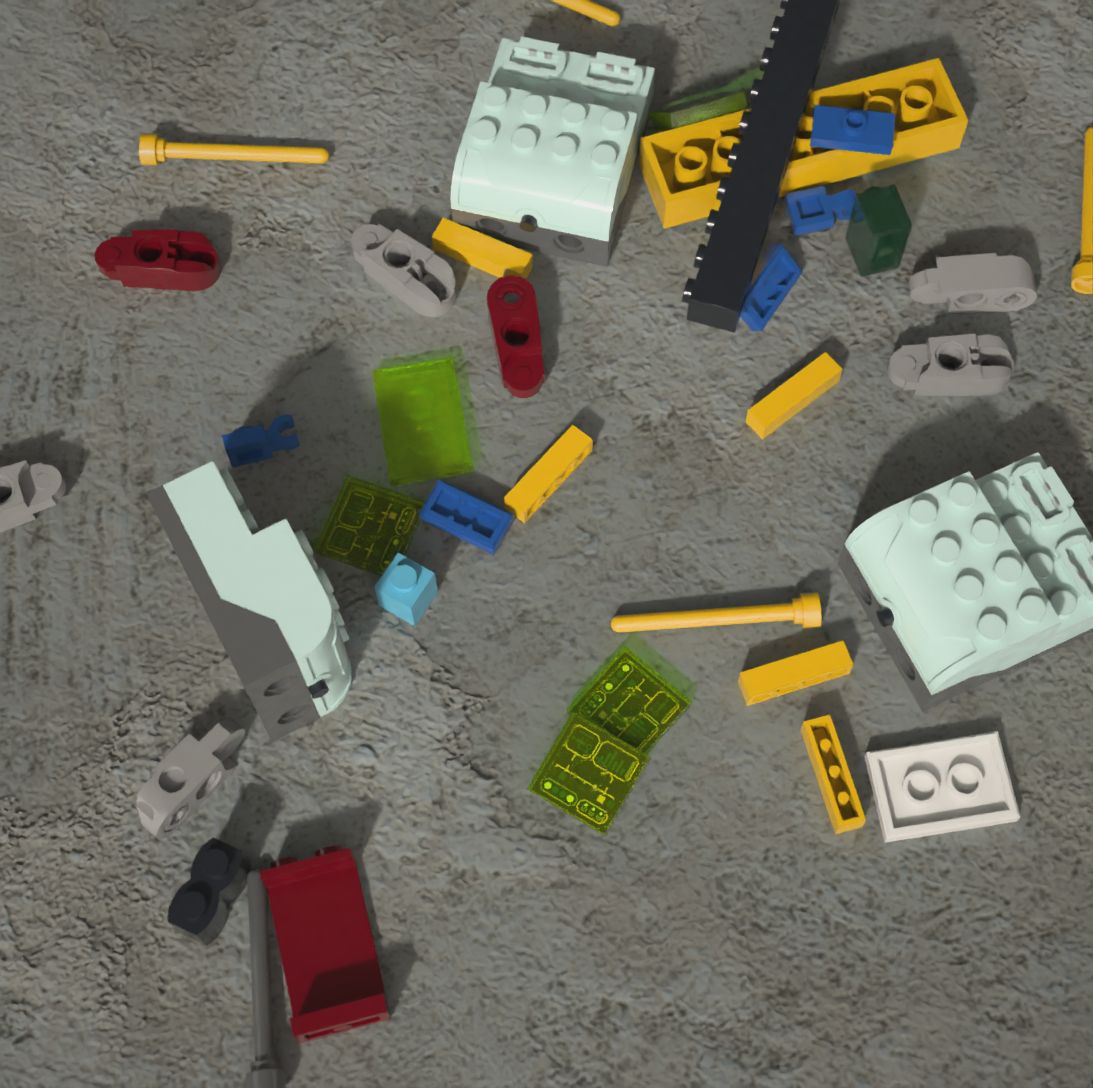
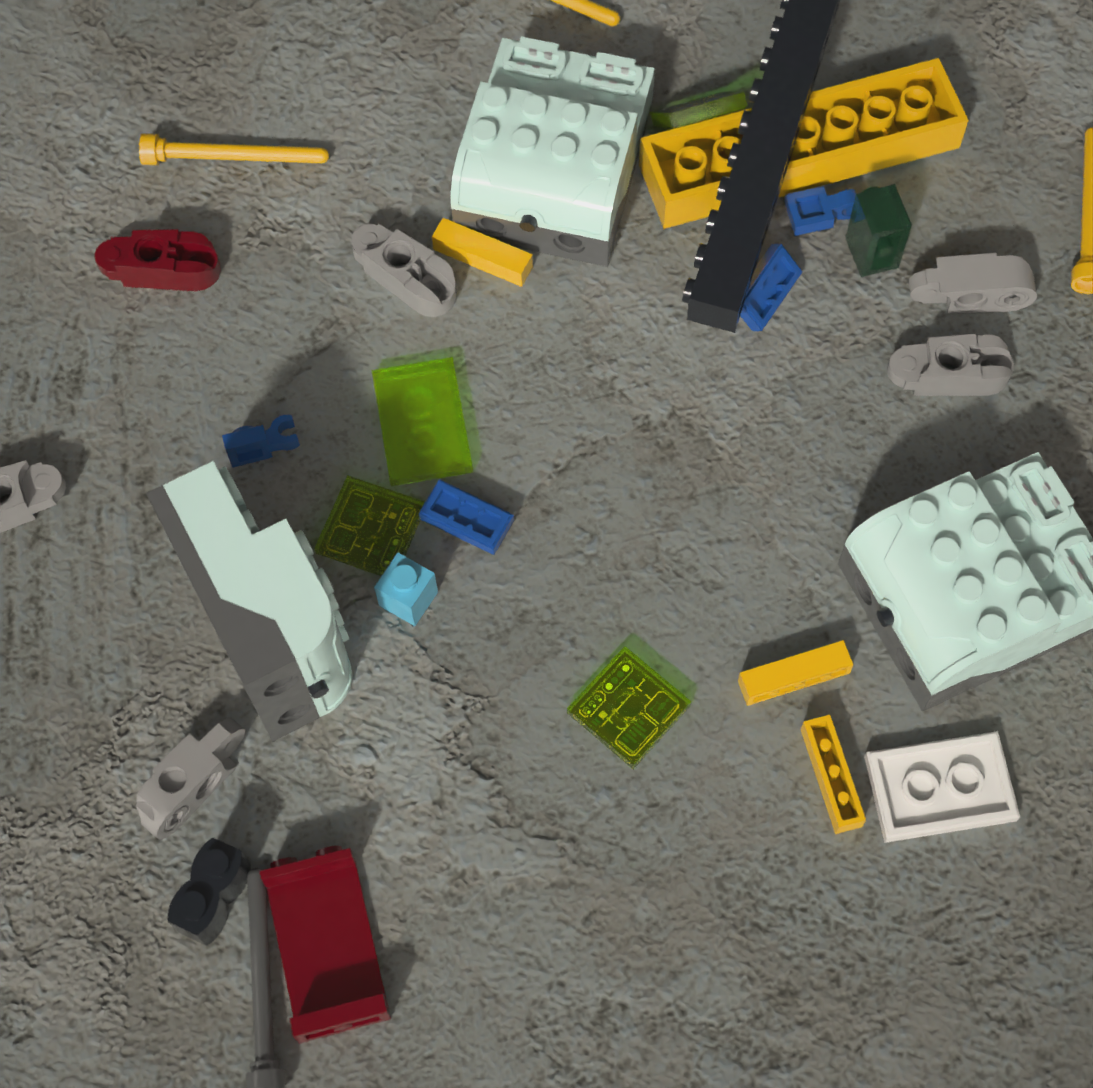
(520, 364): dark red piece -> none
(548, 474): yellow piece -> none
(589, 773): clear neon green tile -> none
(793, 395): yellow piece -> none
(802, 610): yellow piece -> none
(852, 130): blue plate -> none

